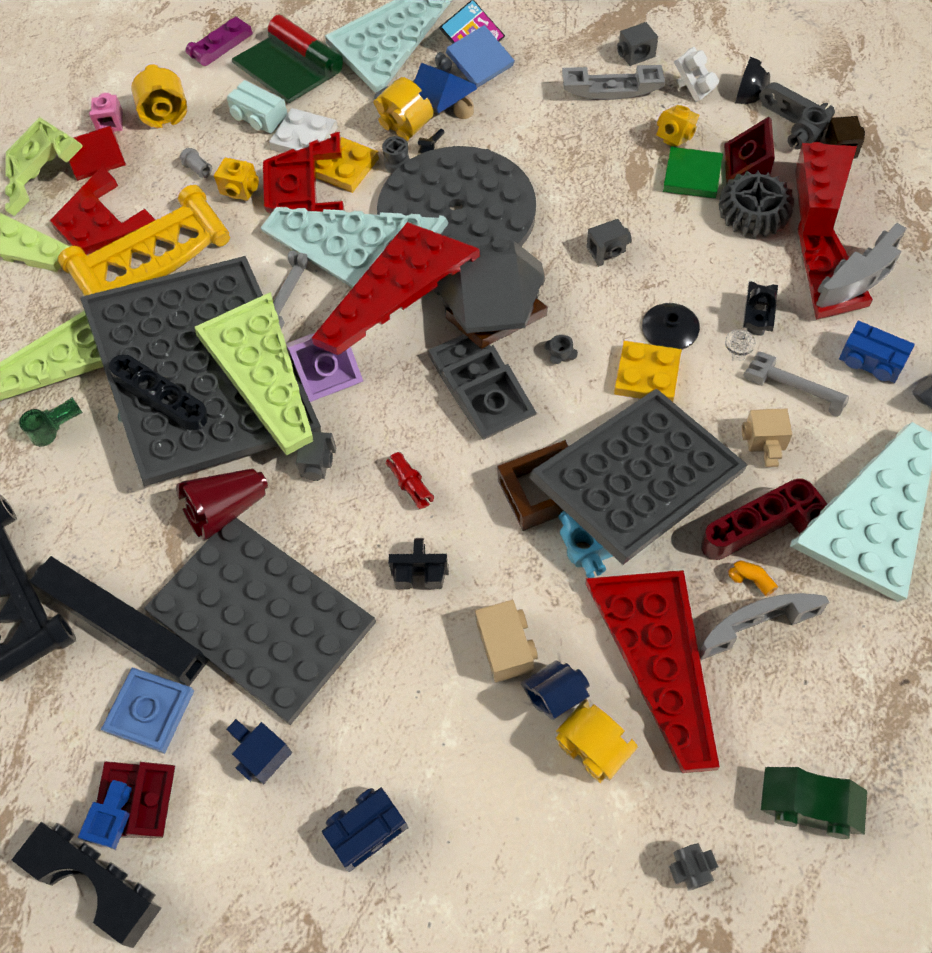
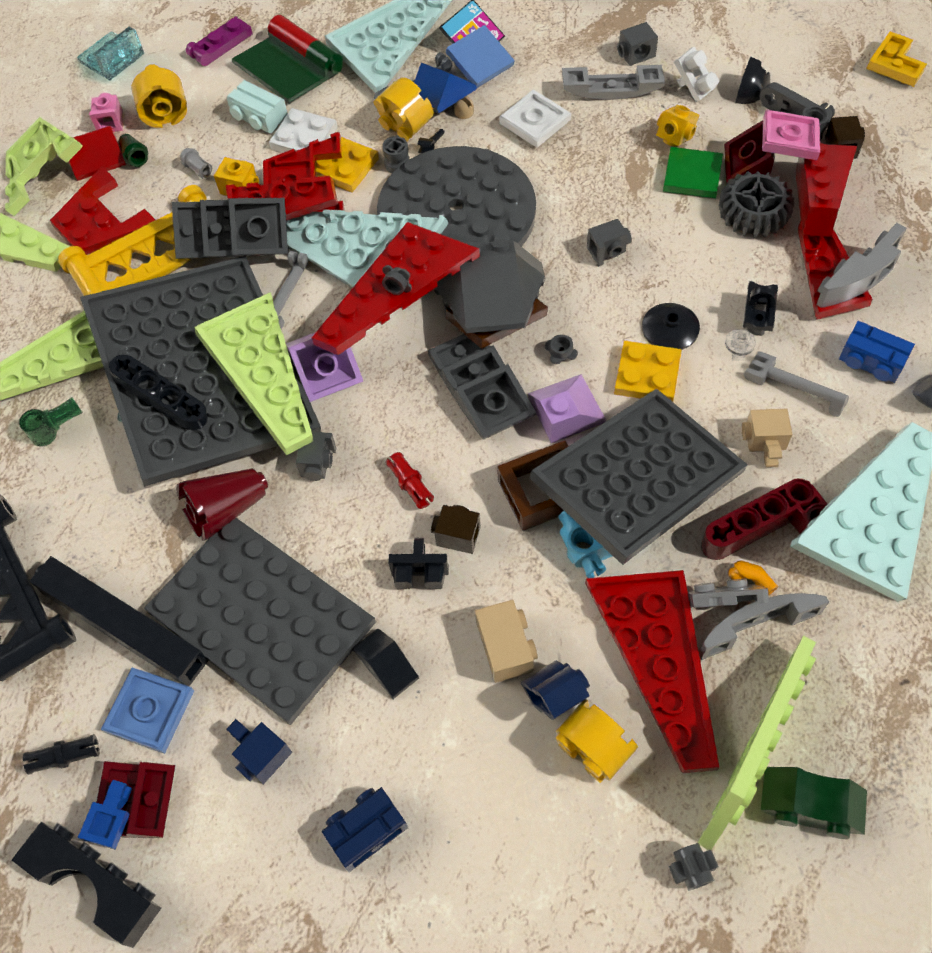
(61, 754): none -> black pin
(113, 53): none -> clear light blue bracket
(133, 151): none -> dark green cone
(230, 228): none -> dark grey slope
(301, 196): none -> red wing
(386, 662): none -> black slope
(396, 280): none -> dark grey plate
(456, 528): none -> dark brown brick
(535, 118): none -> white plate
(566, 408): none -> lavender slope
(735, 591): none -> light grey wing
(763, 740): none -> yellowish green wing
(791, 134): none -> bright pink plate
(892, 61): none -> yellow plate

